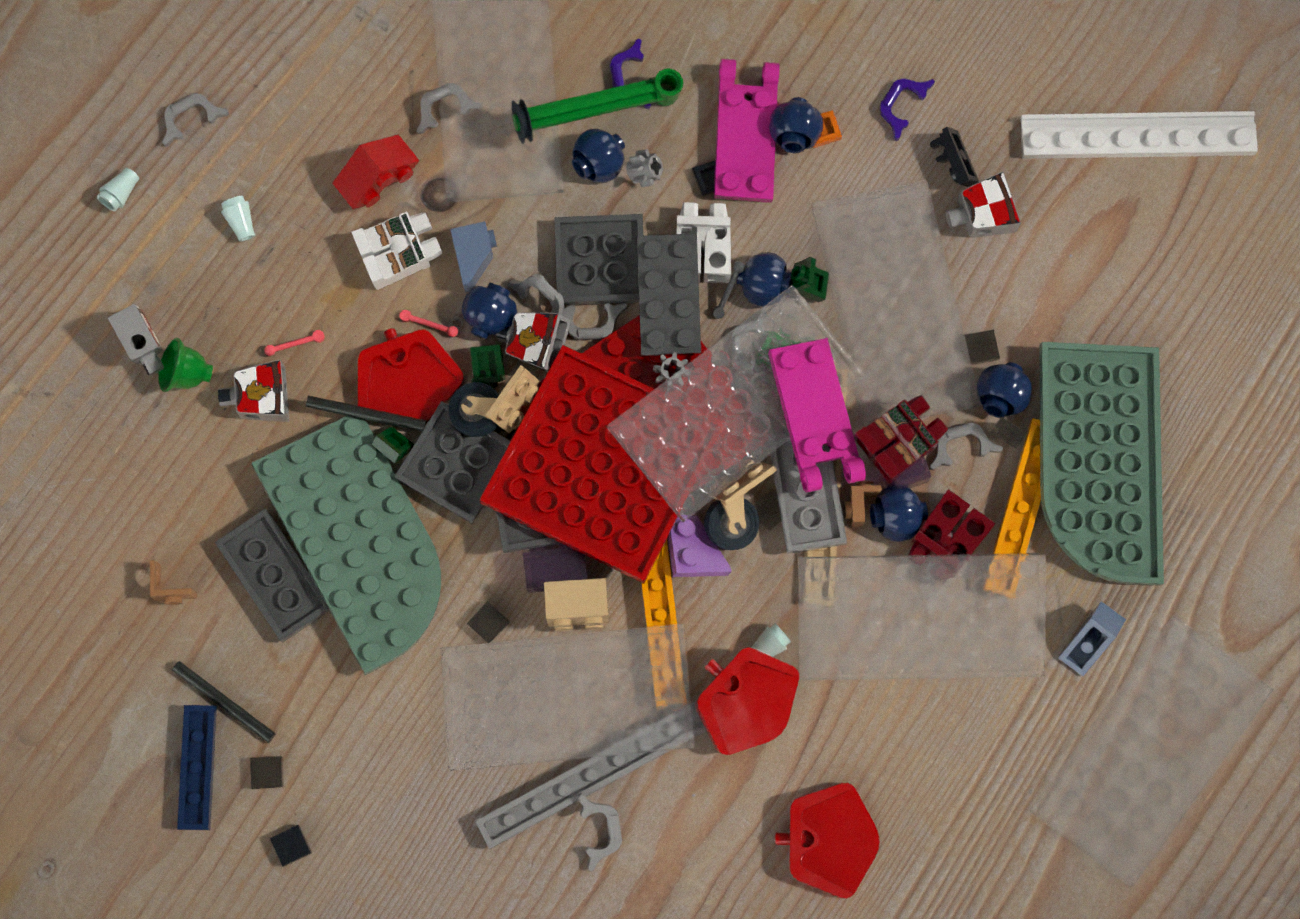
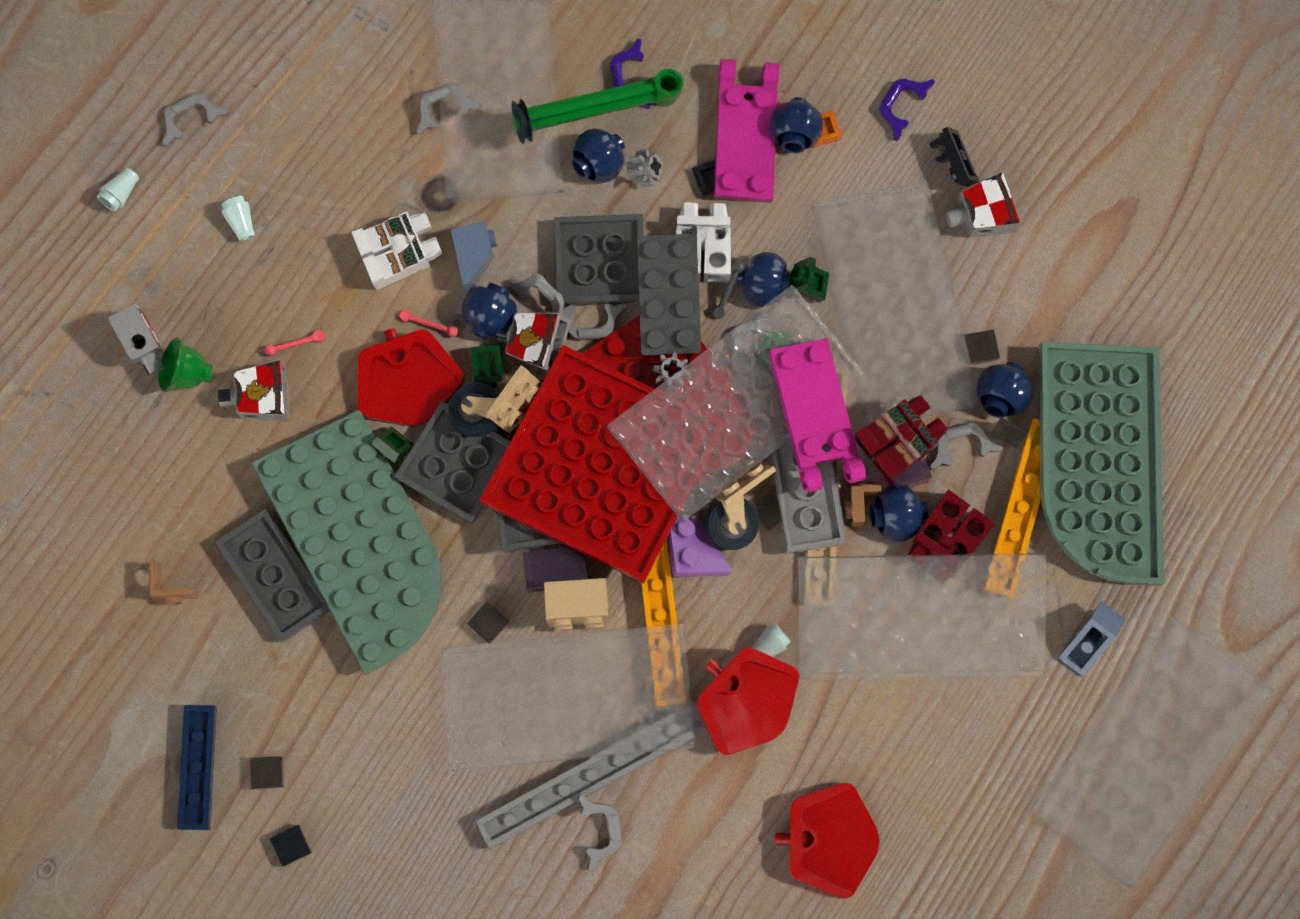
(223, 702): pearl dark grey bar -> none
(365, 413): pearl dark grey bar -> none
(373, 169): red brick -> none
(1138, 135): white plate -> none

